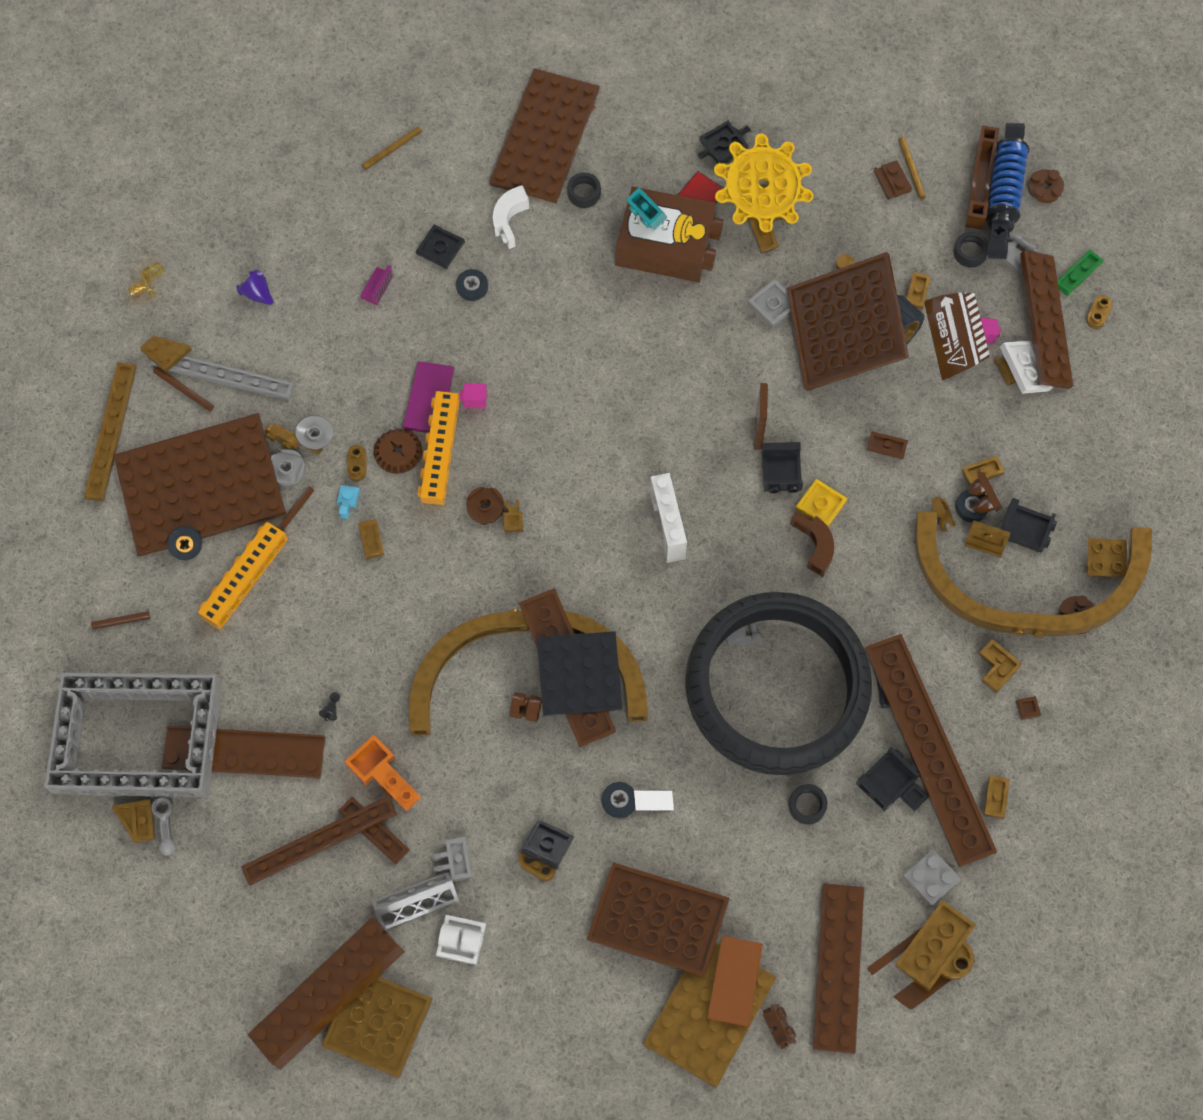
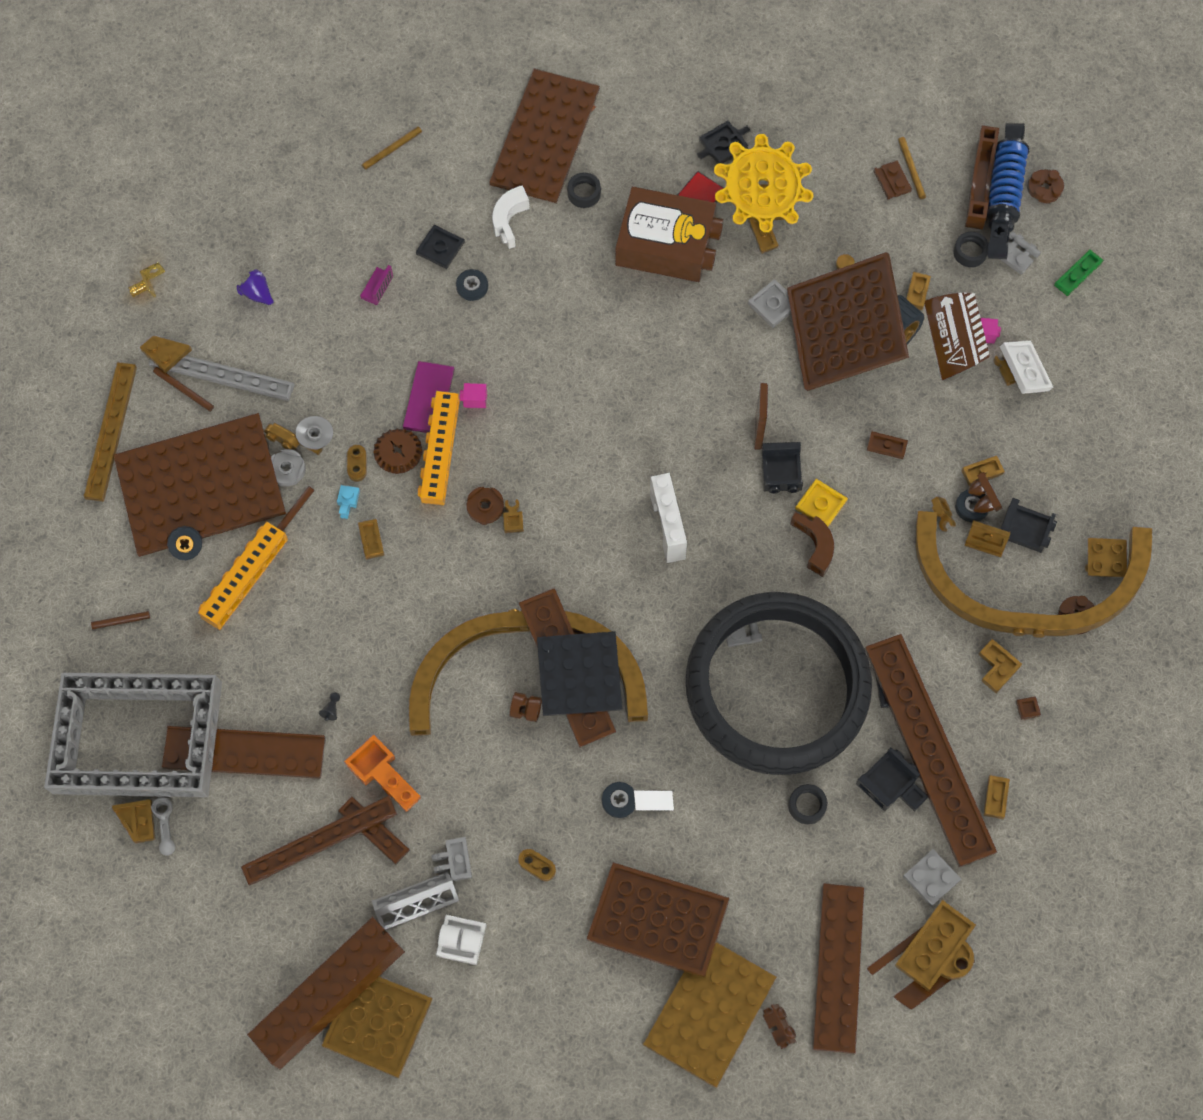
(547, 844): black tile -> none
(647, 209): teal brick -> none
(735, 981): dark orange tile -> none
(1046, 320): reddish brown plate -> none
(1100, 311): pearl gold plate -> none

